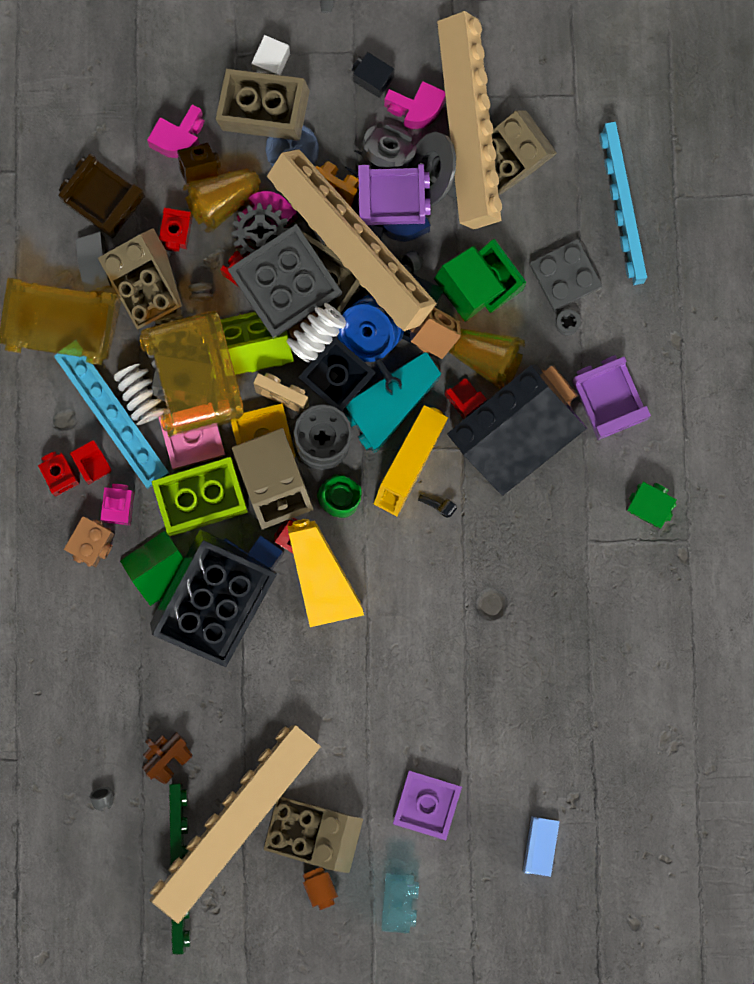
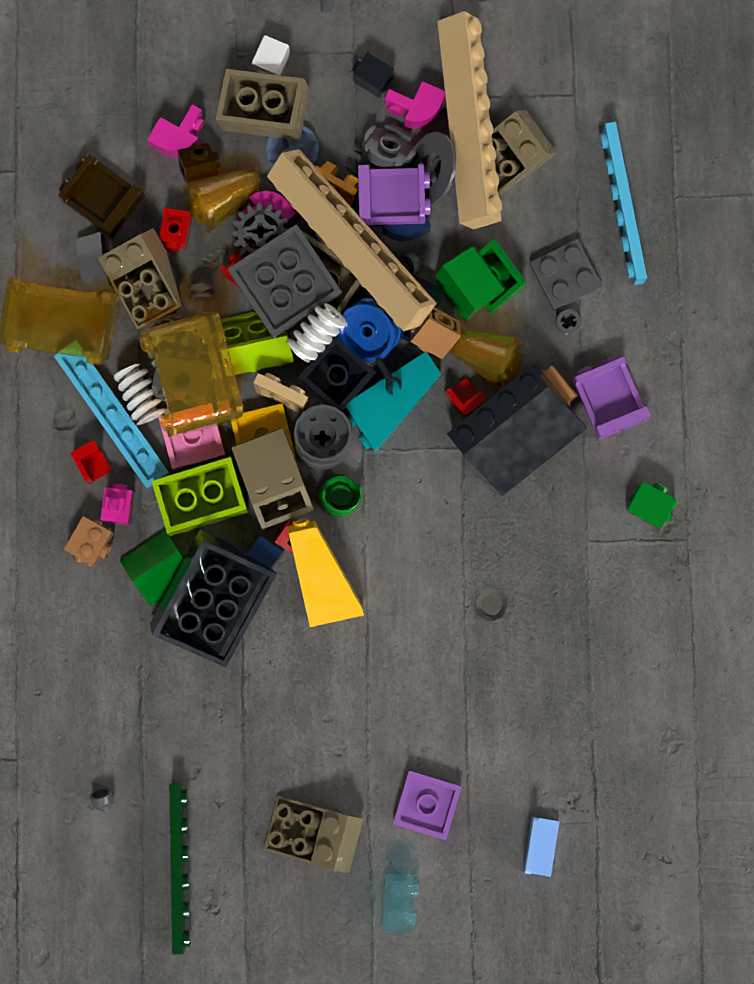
(61, 482): red brick -> none
(161, 753): reddish brown hips -> none
(234, 823): tan brick -> none
(320, 888): dark orange brick -> none
(410, 460): yellow slope -> none
(446, 509): black hand -> none

